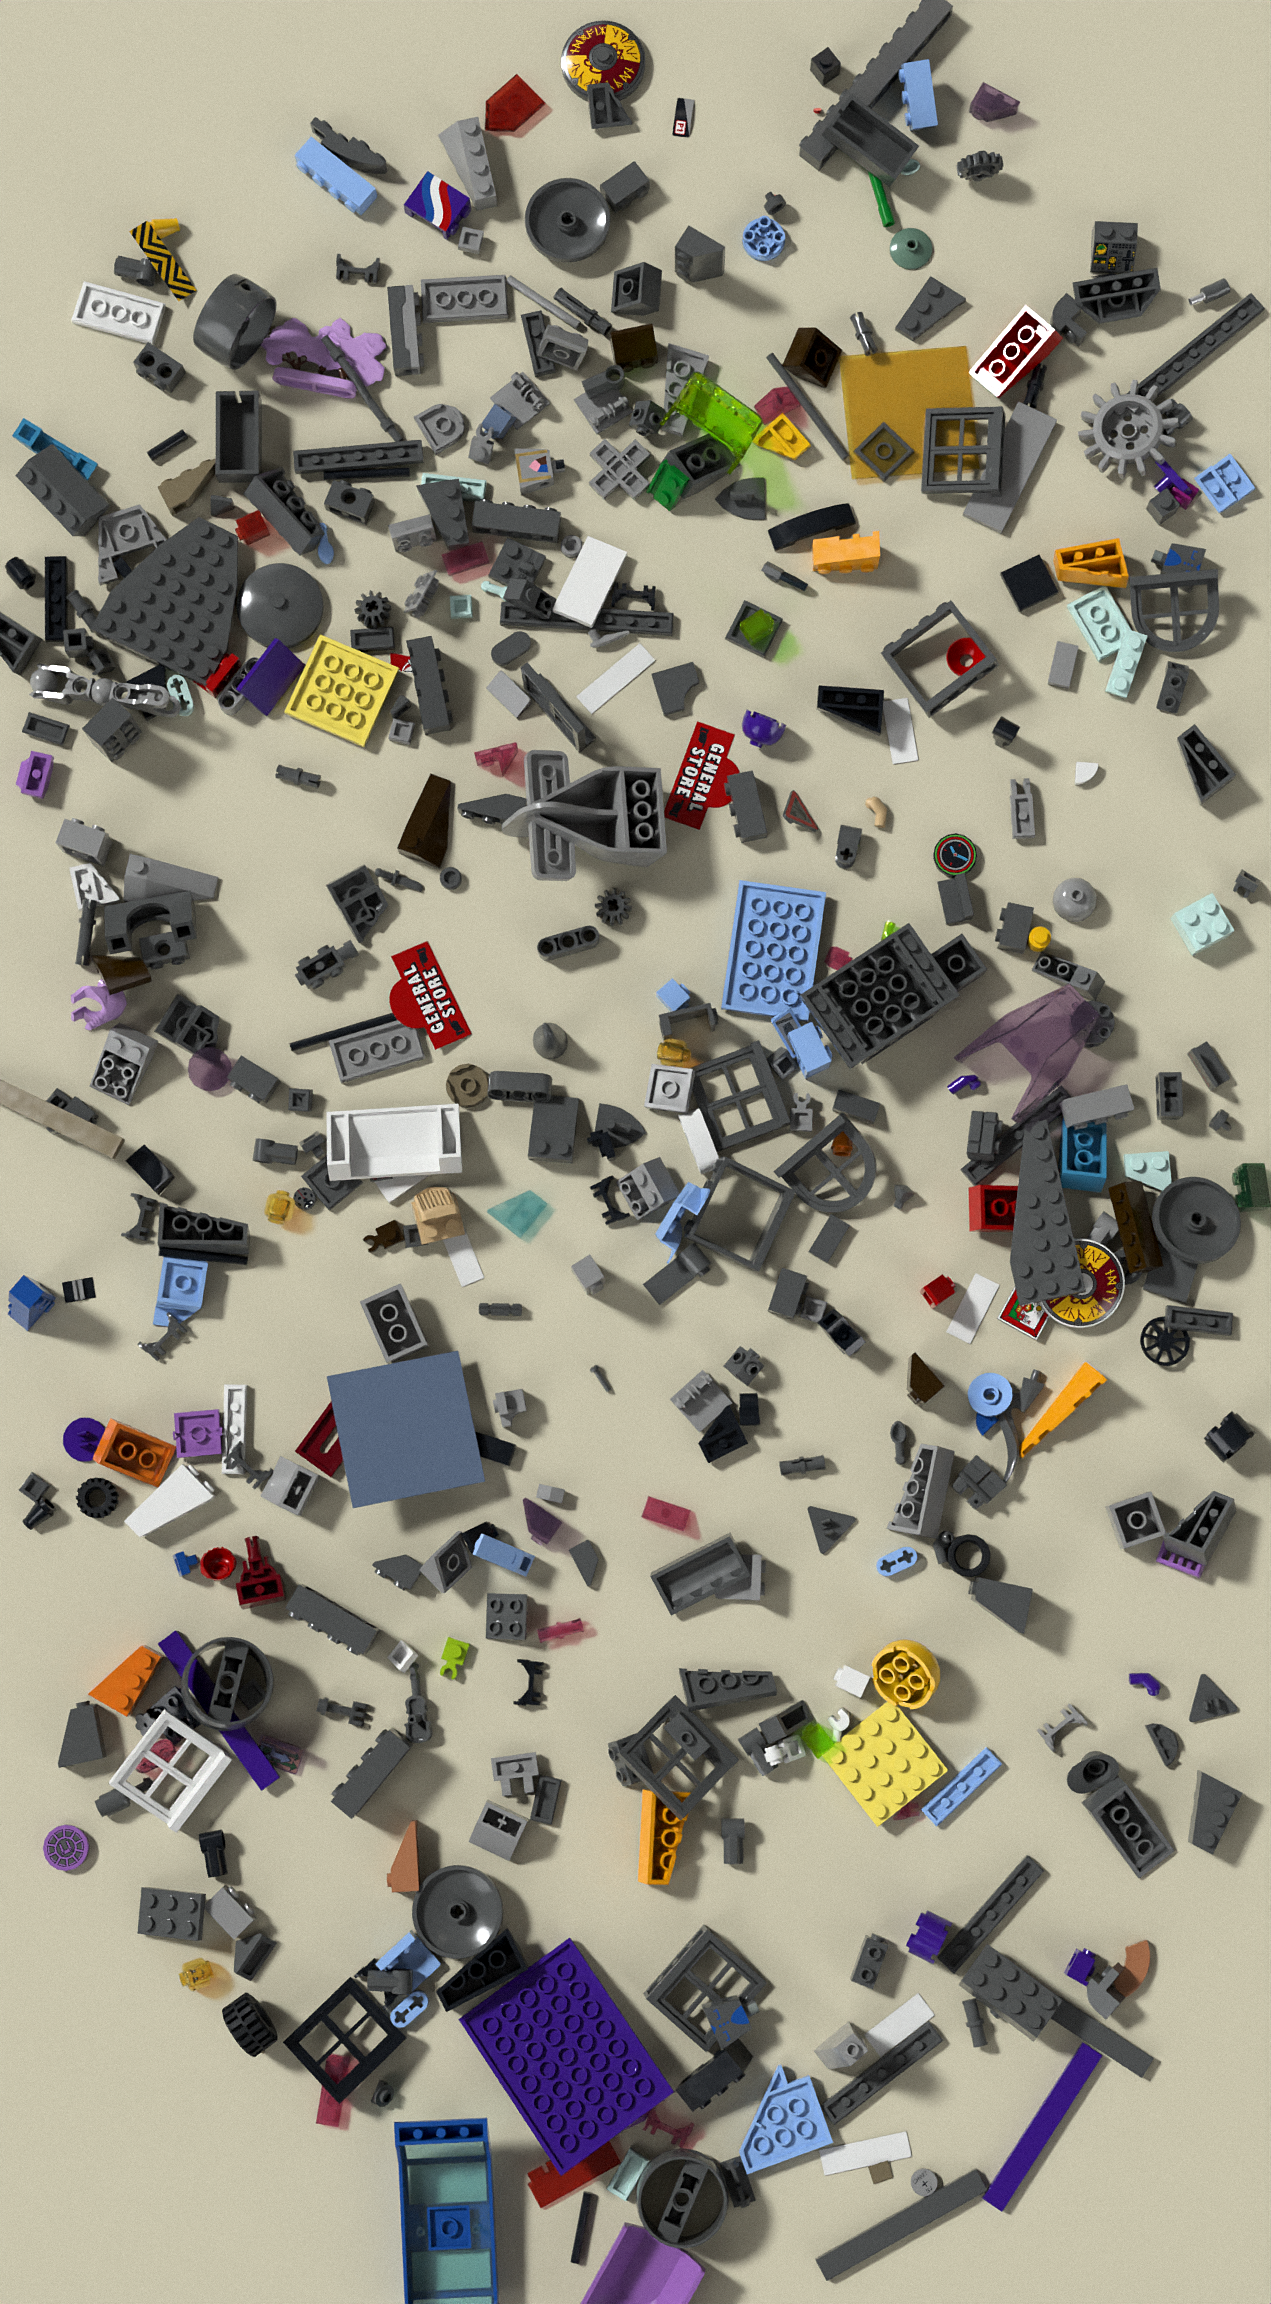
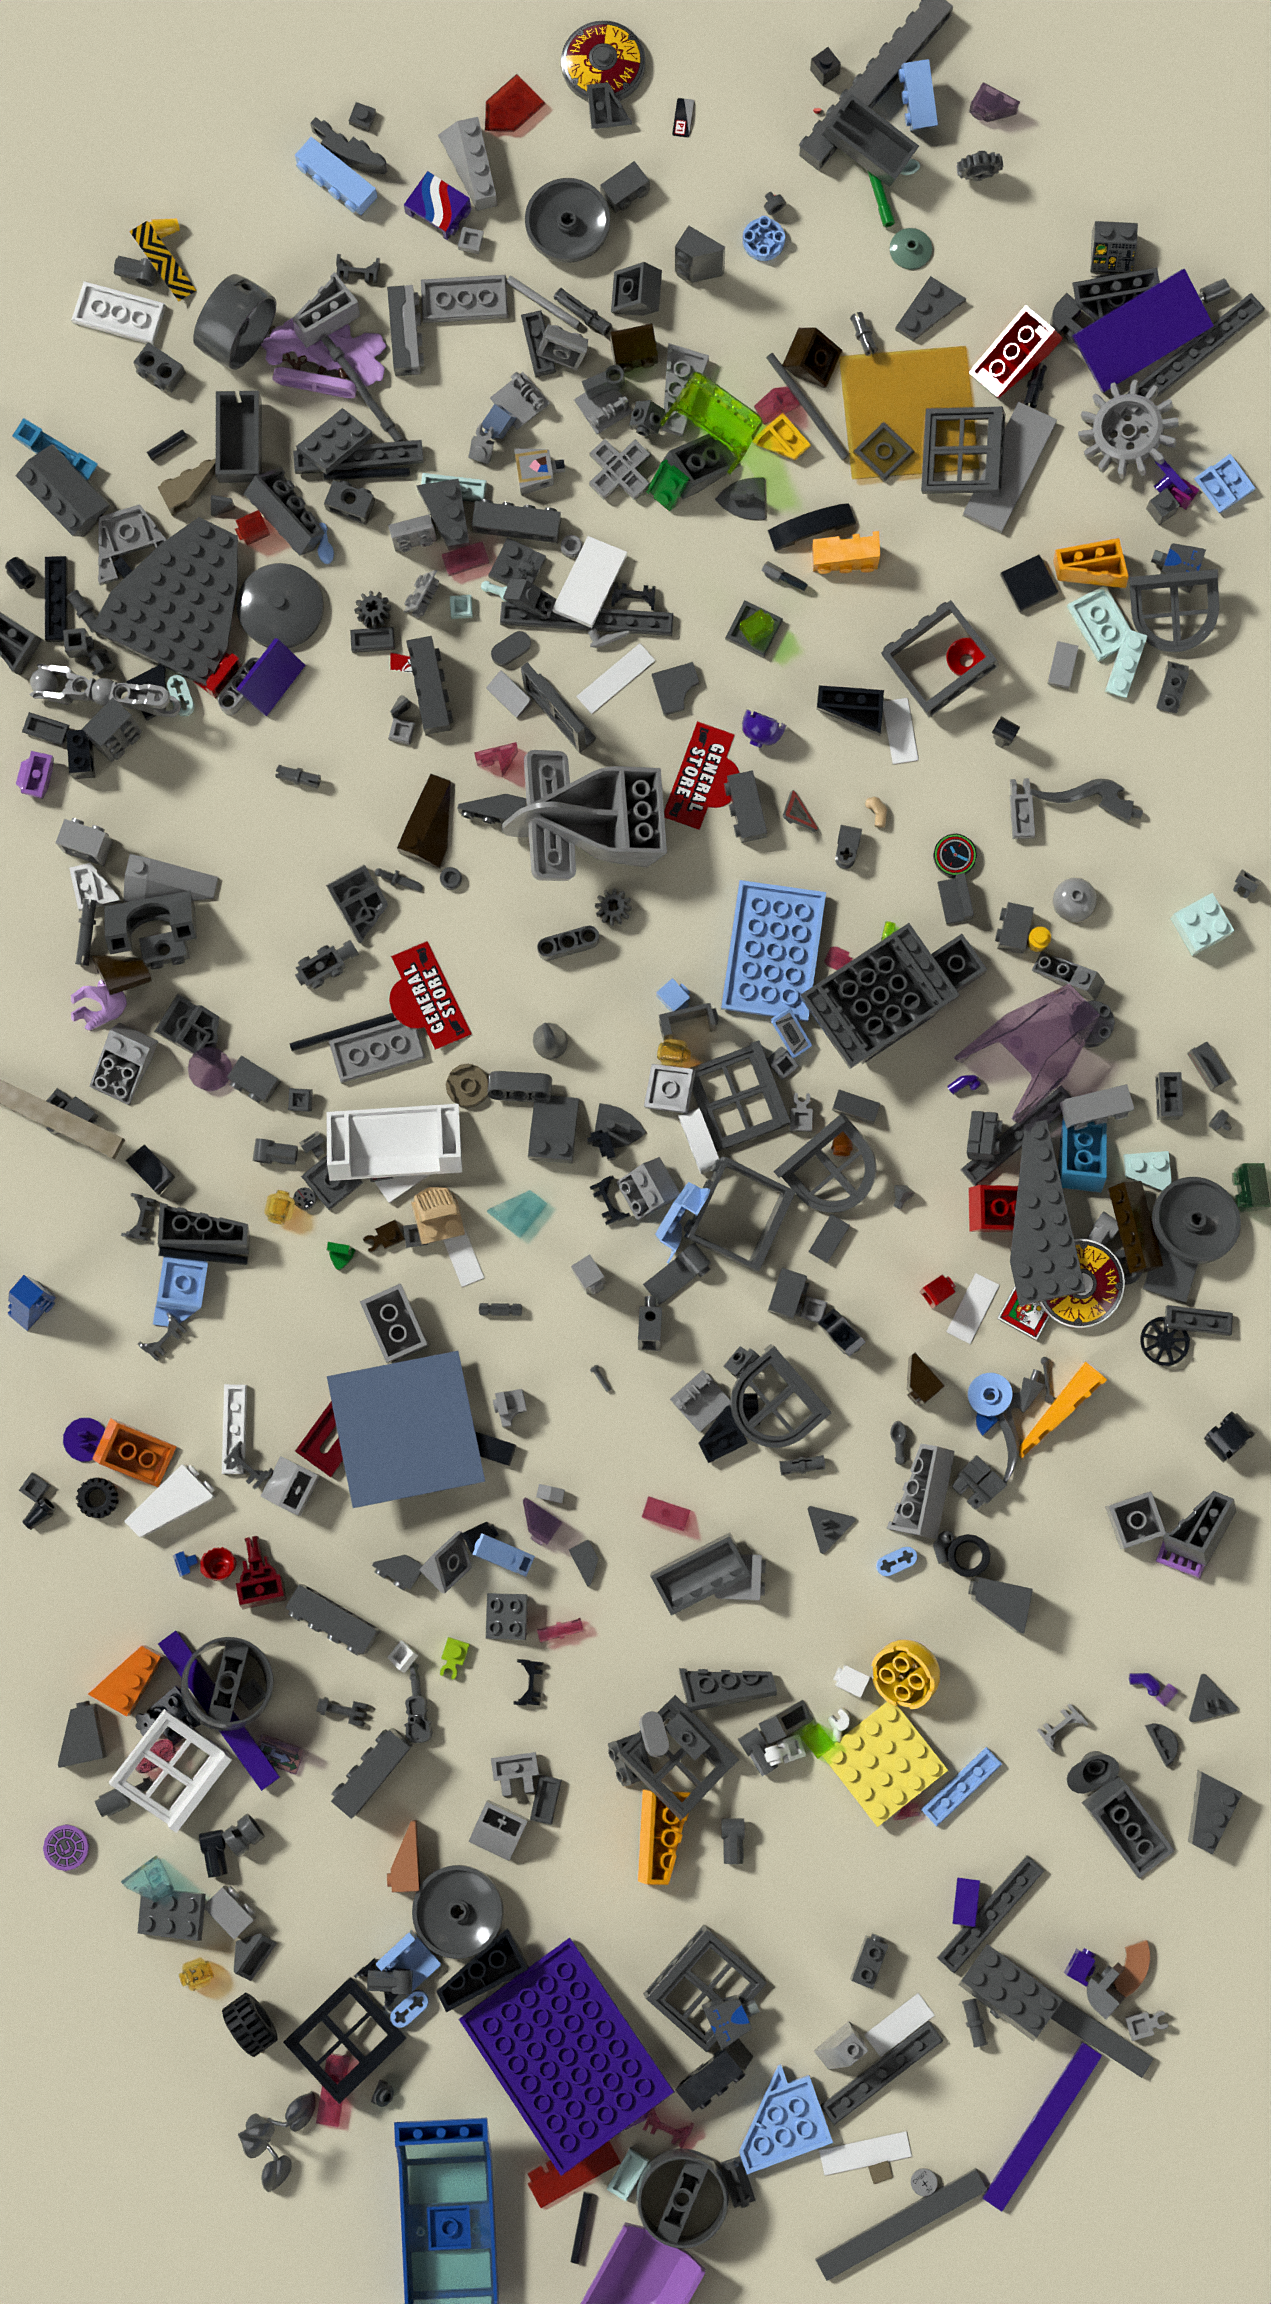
(78, 1290): black piece -> none
(80, 755): none -> black brick
(150, 1880): none -> clear light blue wing
(198, 1433): medium lavender plate -> none
(243, 1835): none -> dark grey wheel
(258, 2134): none -> dark grey plant
(326, 312): none -> light grey wedge
(334, 441): none -> dark grey plate
(340, 1254): none -> green tile
(342, 690): light yellow plate -> none
(362, 116): none -> dark grey plate
(441, 426): light grey tile -> none
(649, 1331): none -> dark grey torso
(654, 1734): none -> light grey tile
(795, 1384): none -> dark grey window
(809, 1049): light blue brick -> none
(929, 1936): dark purple brick -> none
(966, 1902): none -> dark purple tile
(1048, 1398): none -> dark grey hinge
(1084, 772): white tile -> none
(1106, 788): none -> dark grey piece
(1142, 2025): none -> light grey plate
(1143, 330): none -> dark purple tile
(1164, 1702): none -> medium lavender piece
(1178, 411): dark grey piece -> none
(1204, 764): dark grey wedge -> none

